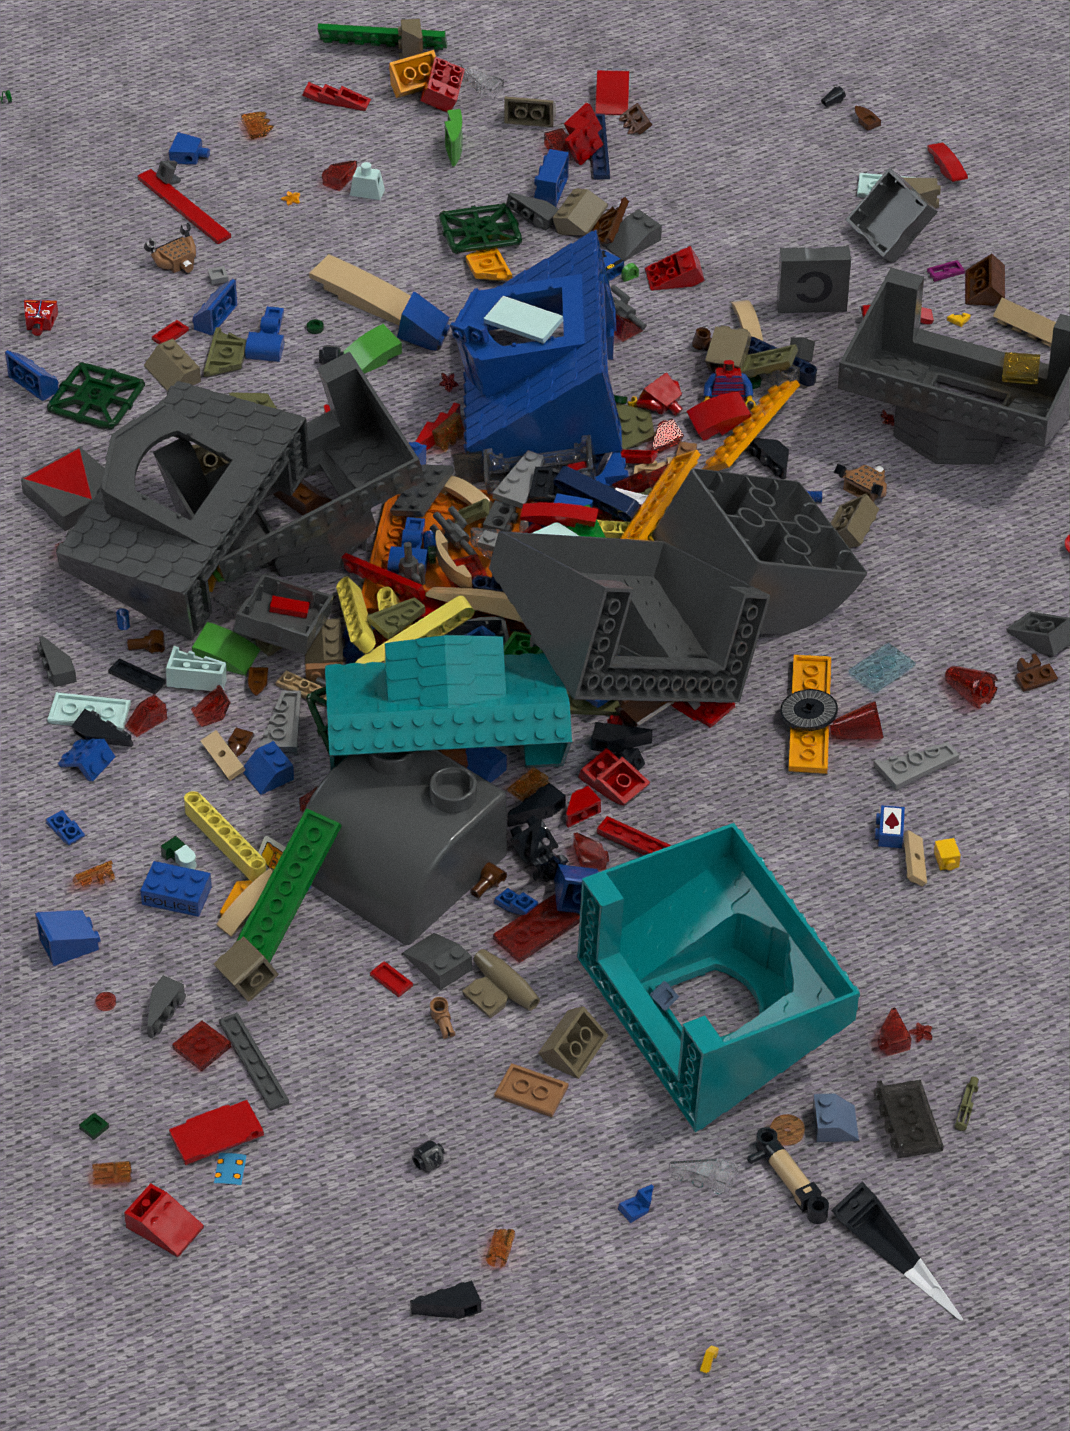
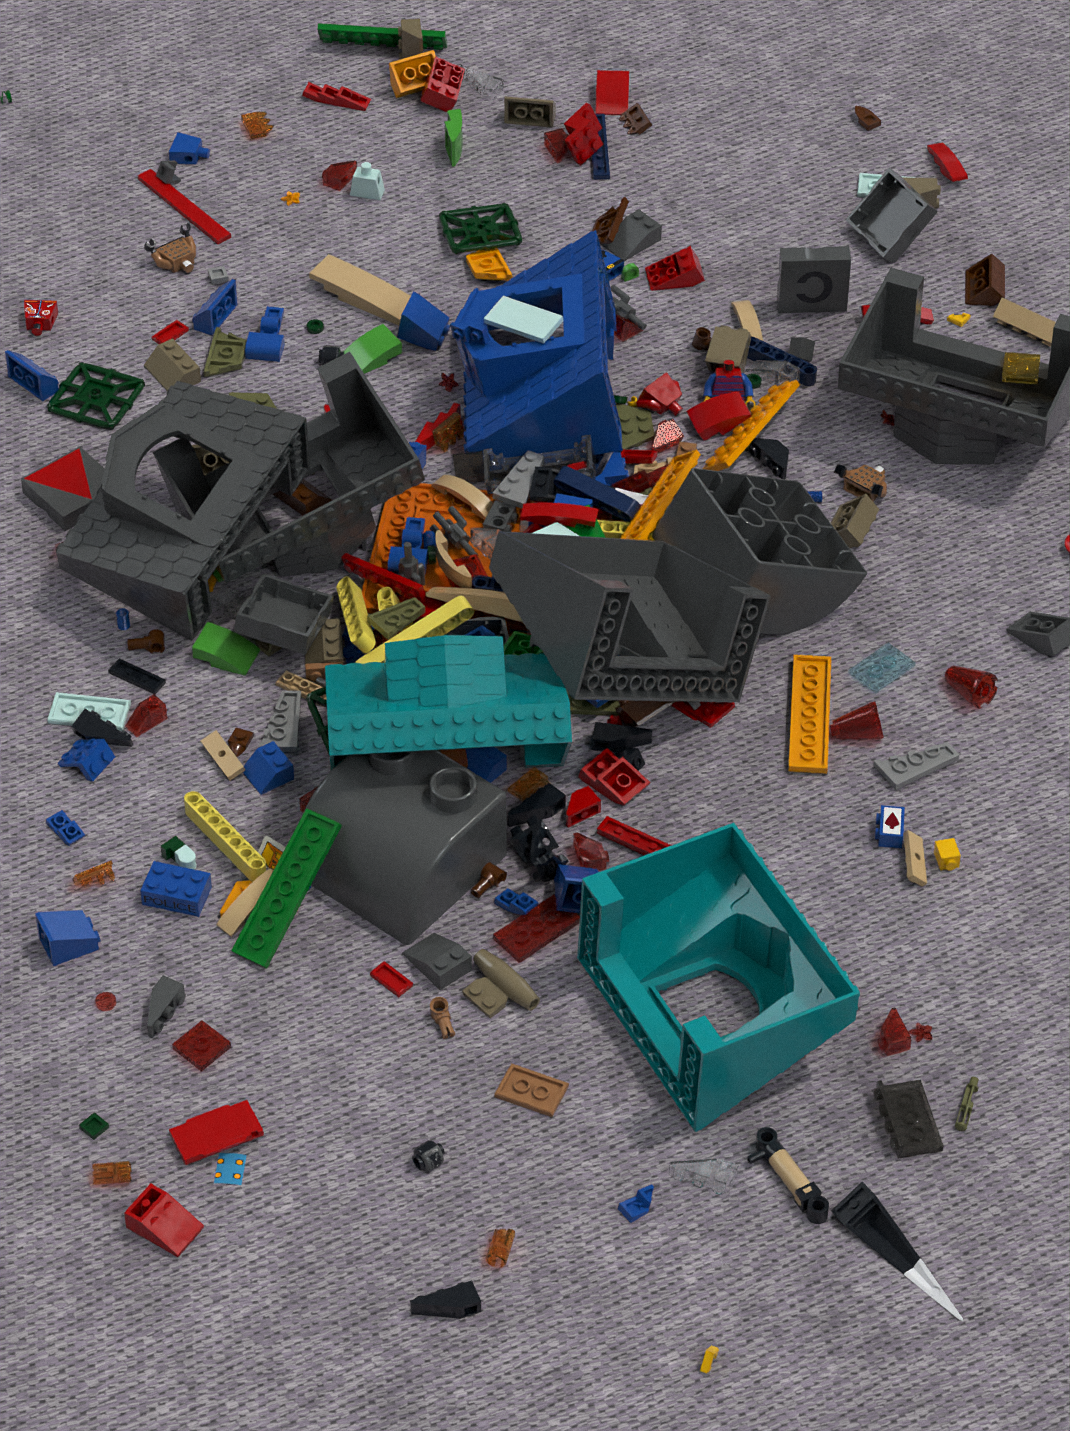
(59, 664): dark grey slope -> none
(194, 672): light aqua wedge -> none
(212, 707): clear red slope -> none
(246, 968): dark tan slope -> none
(254, 1061): dark grey tile -> none
(258, 679): reddish brown plate -> none
(289, 607): red tile -> none
(419, 498): dark grey plate -> none
(475, 511): olive tile -> none
(487, 540): light grey plate -> none
(534, 210): dark grey slope -> none
(552, 176): blue brick -> none
(573, 1042): dark tan slope -> none
(579, 213): dark tan slope -> none
(664, 995): sand blue tile -> none
(769, 361): olive plate -> none
(791, 1122): clear orange piece -> none
(809, 710): piece -> none
(834, 1119): sand blue slope -> none
(836, 95): black cone -> none
(946, 273): magenta tile -> none
(1033, 674): reddish brown plate -> none

